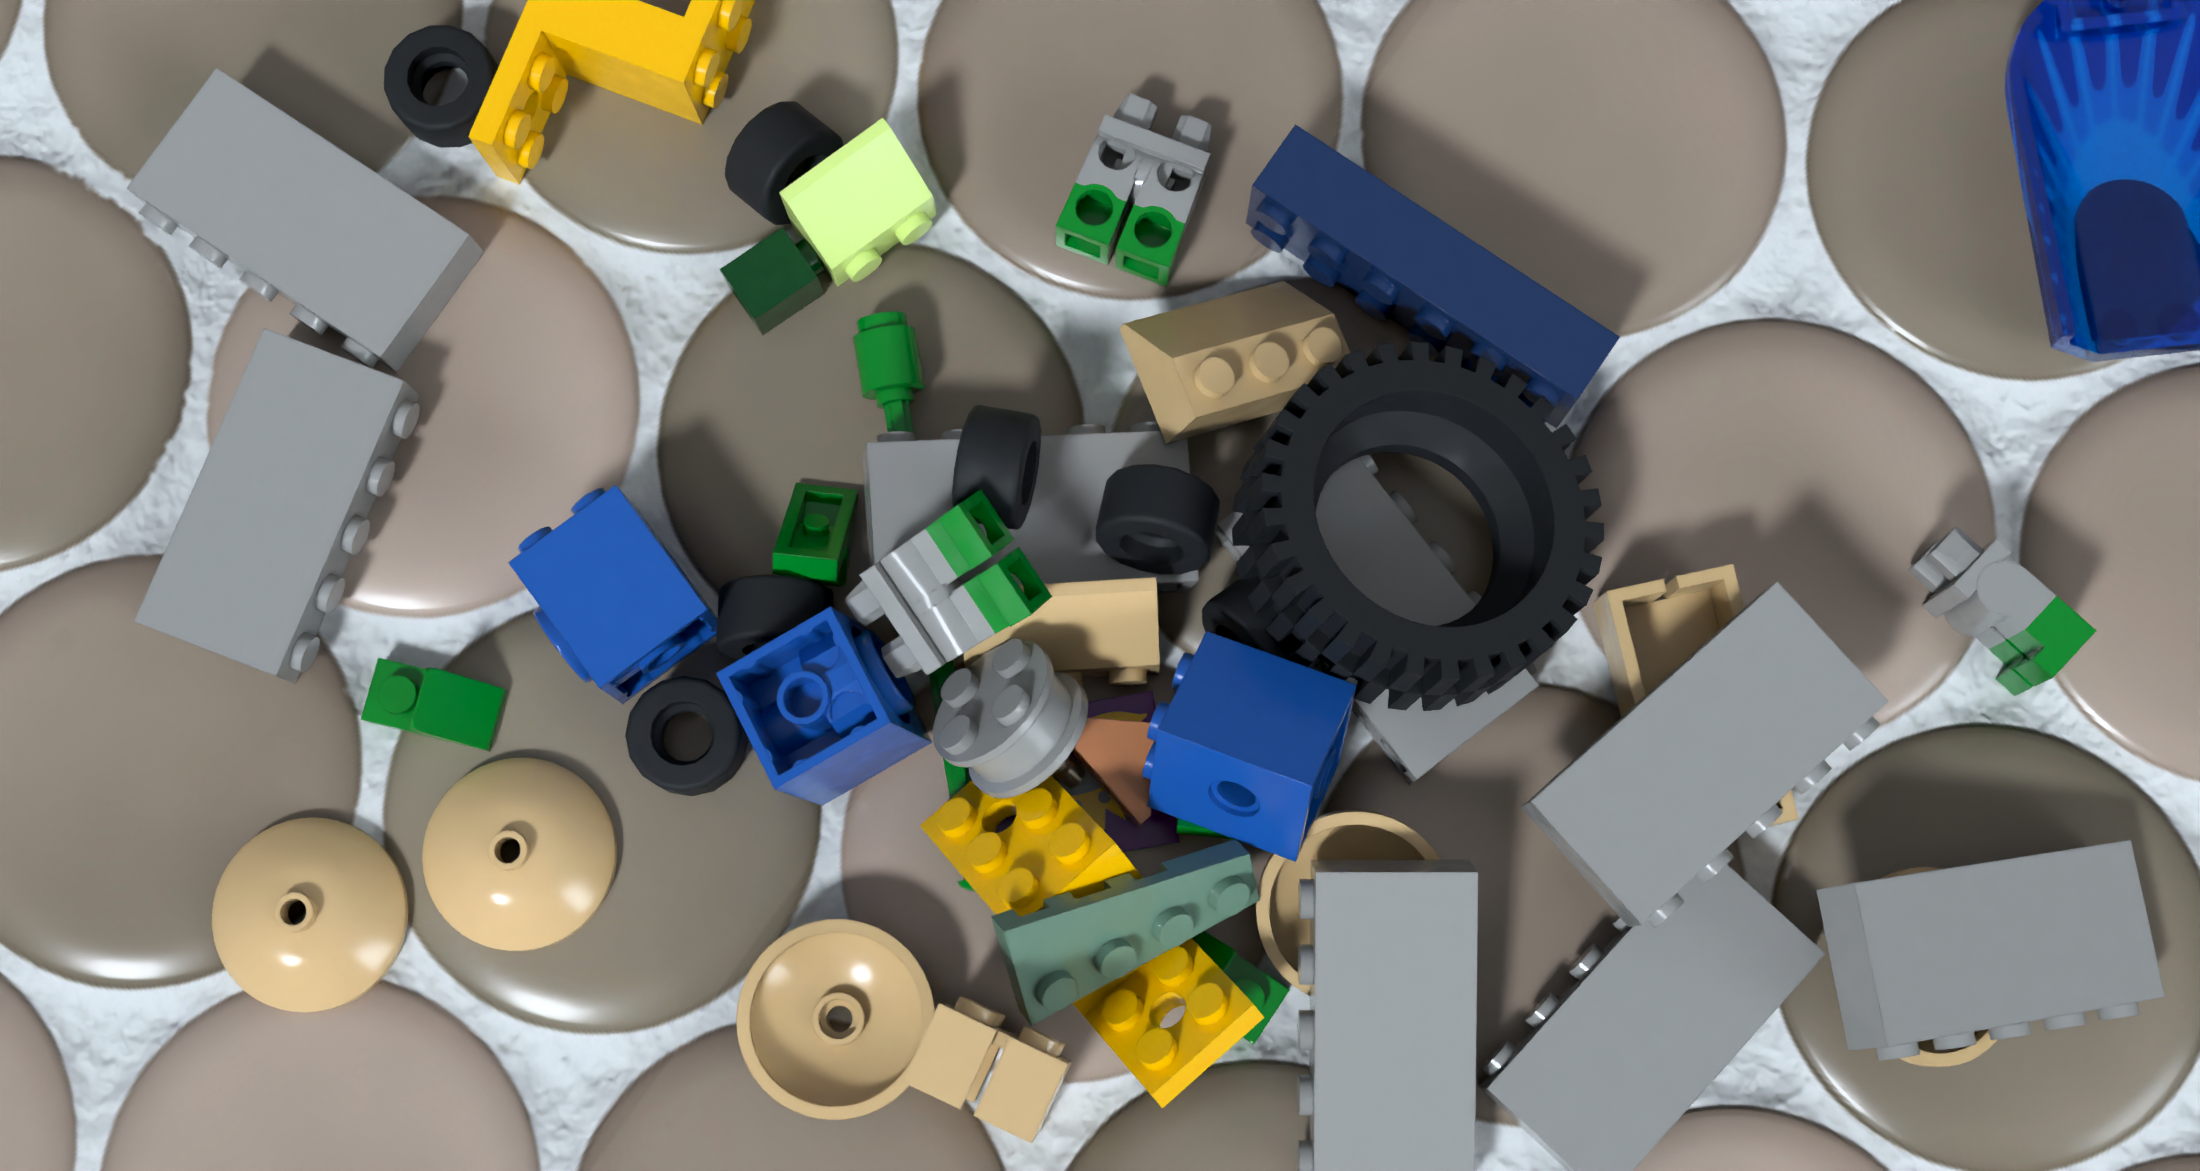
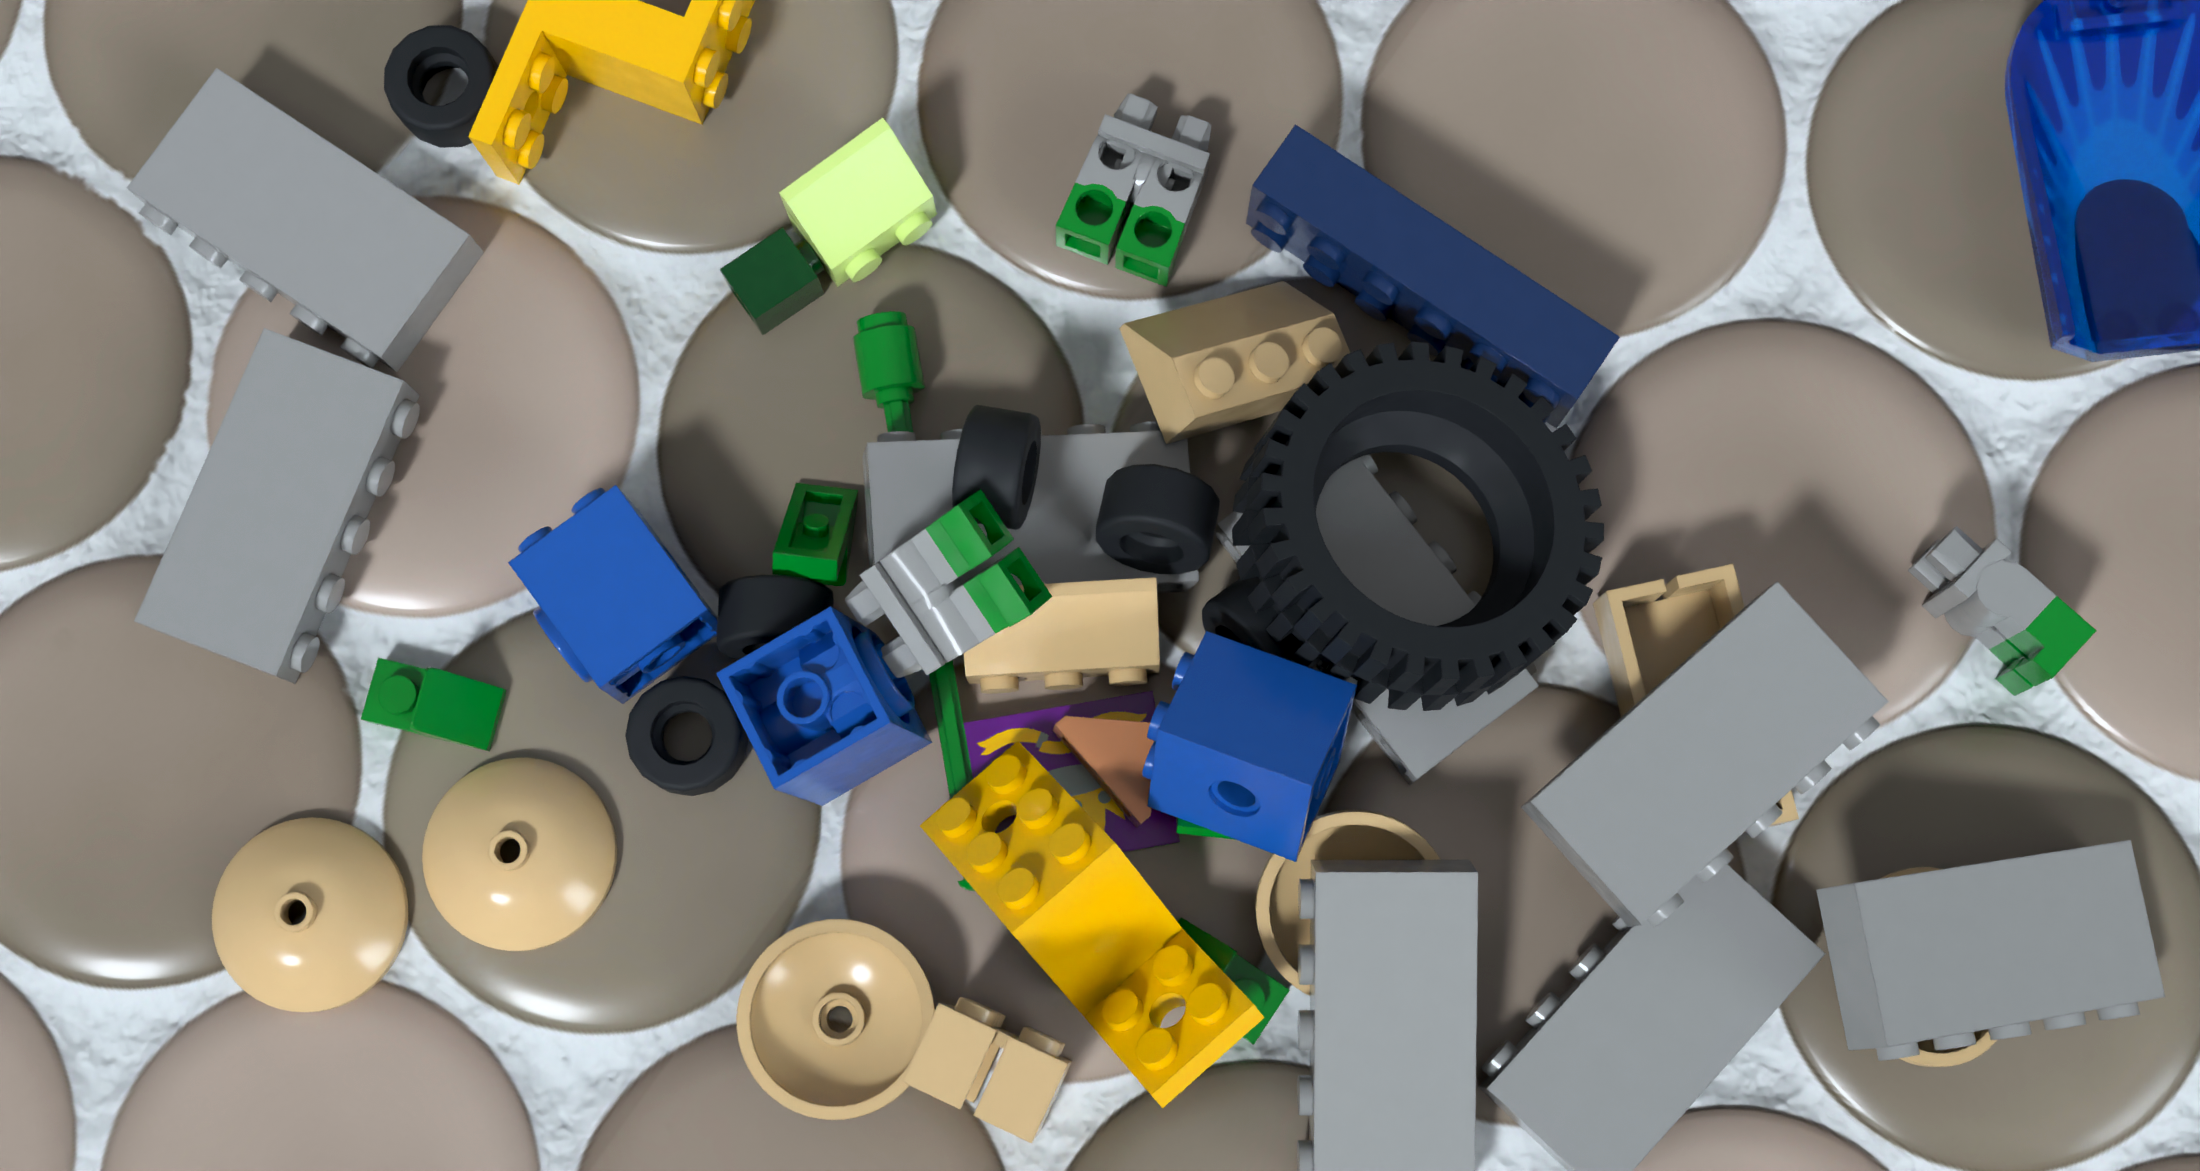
(774, 153): black tyre -> none
(1012, 720): light grey wheel -> none
(1104, 935): sand green wing -> none

